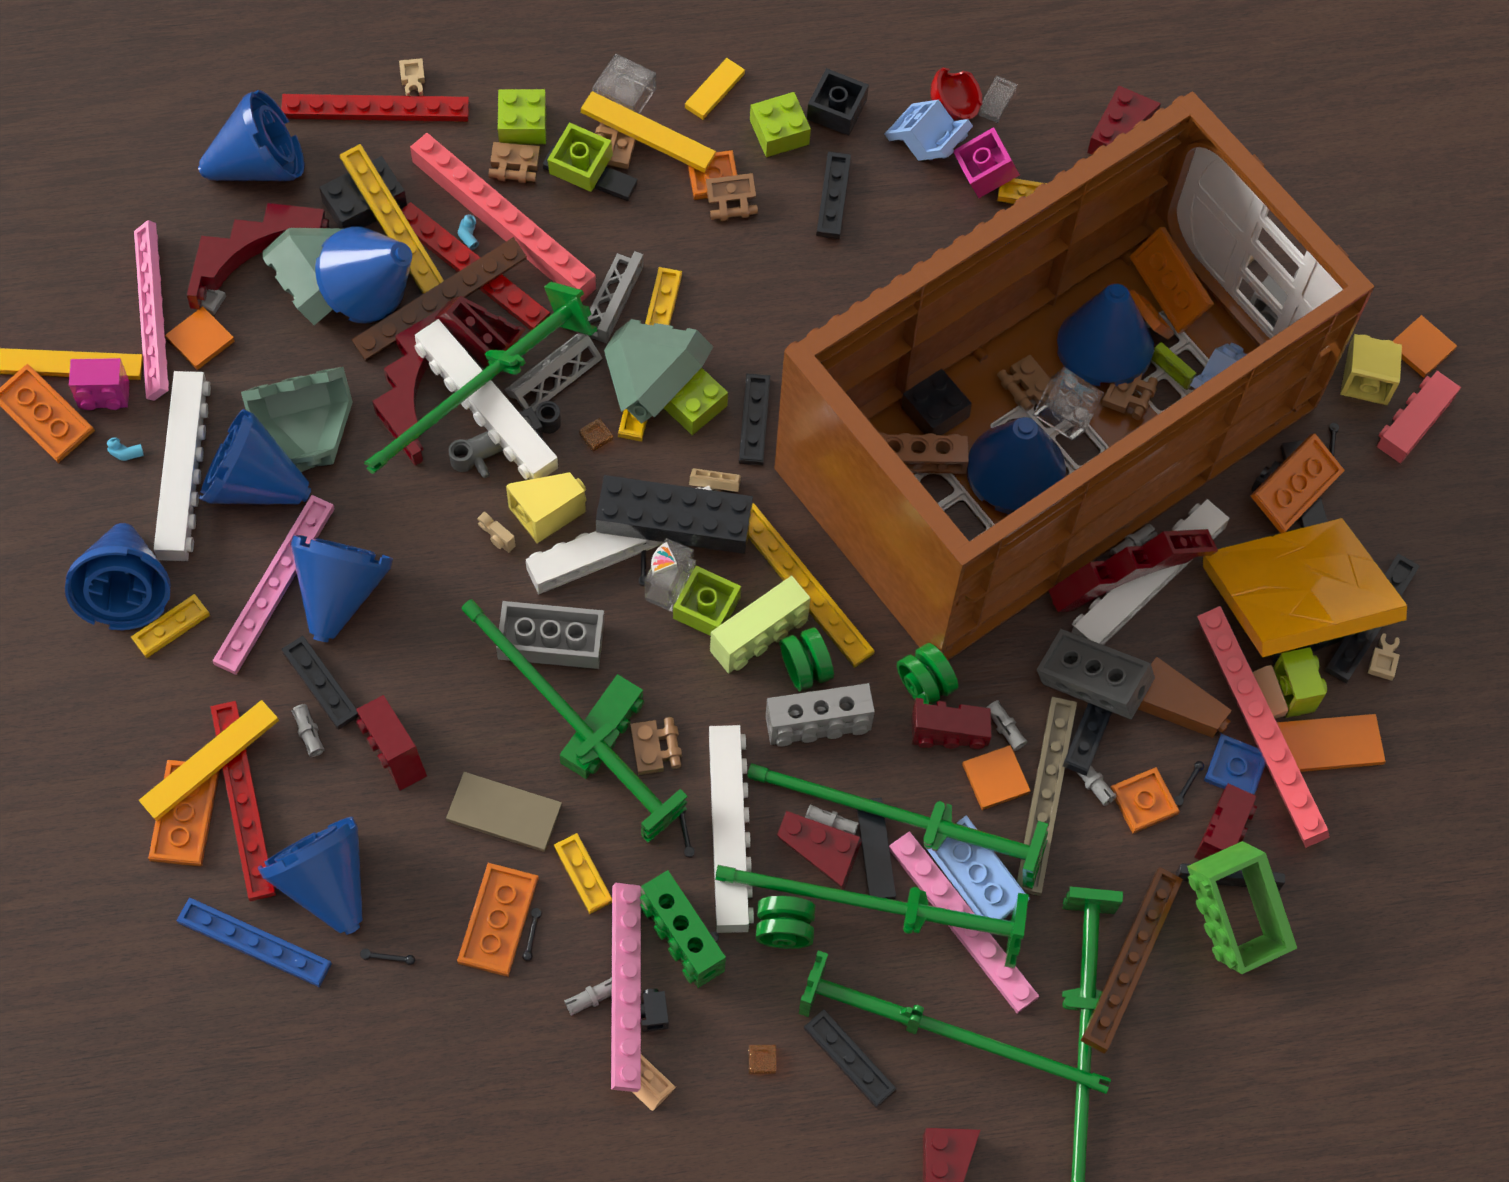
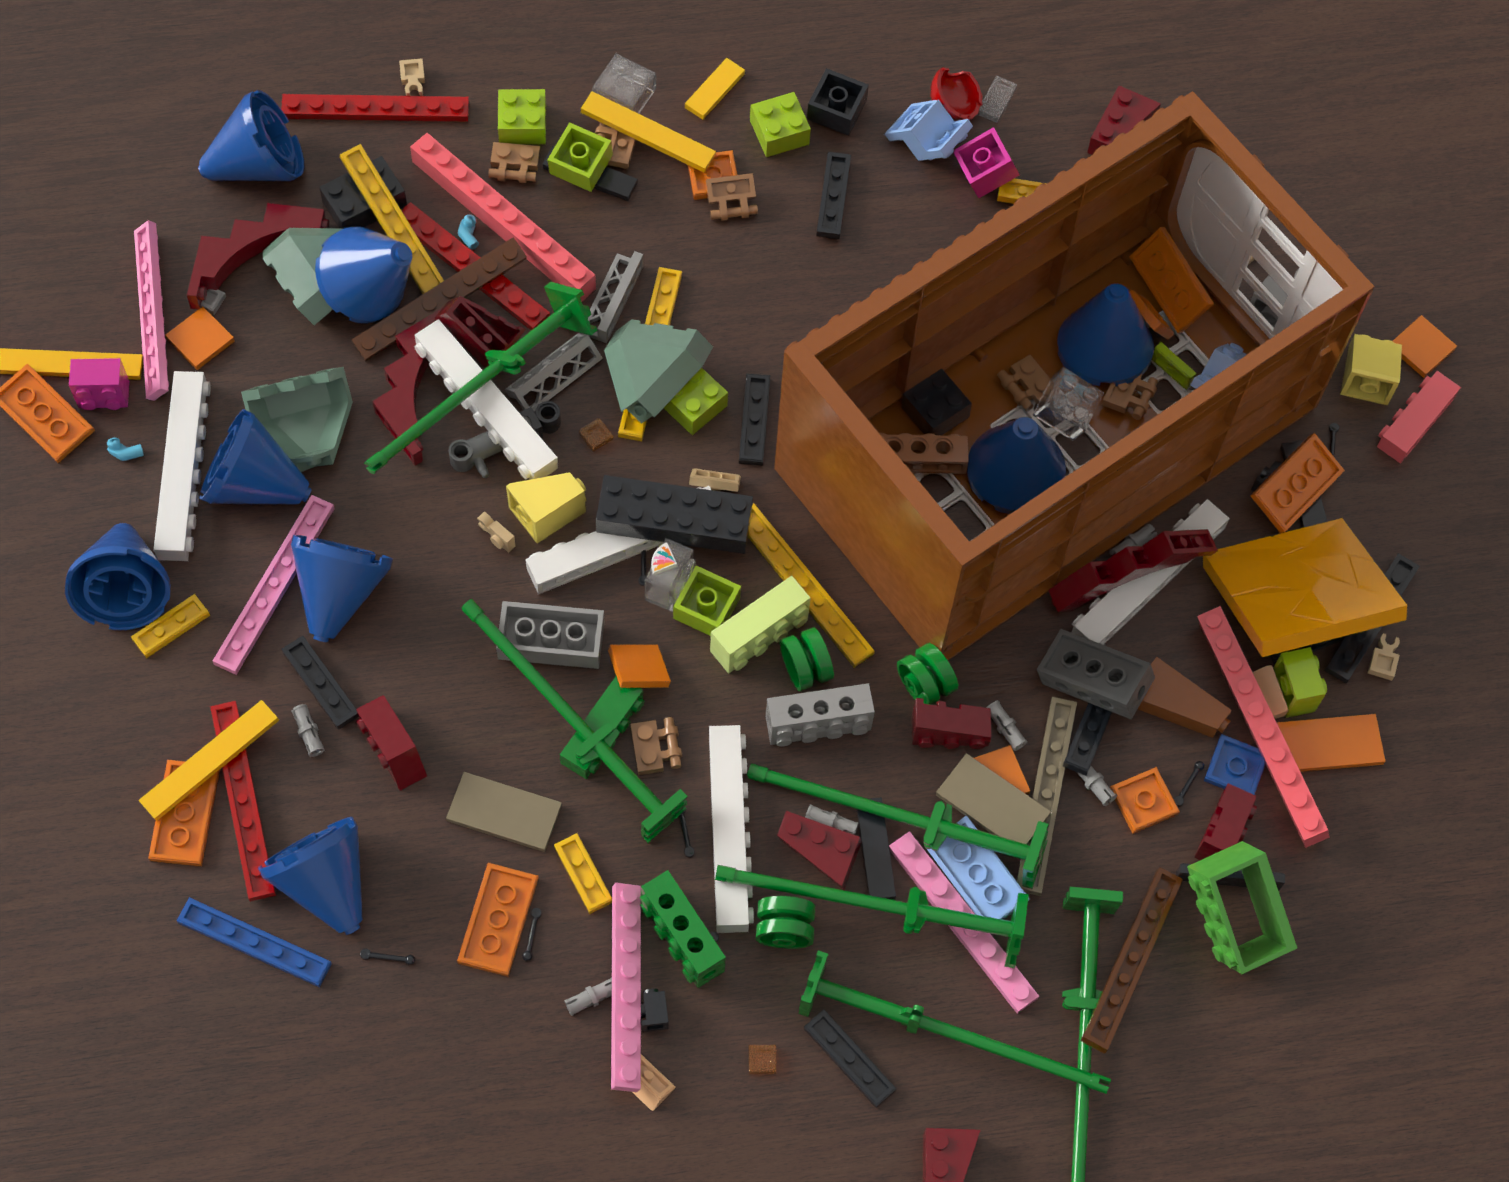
(639, 666): none -> orange tile
(992, 801): none -> dark tan tile

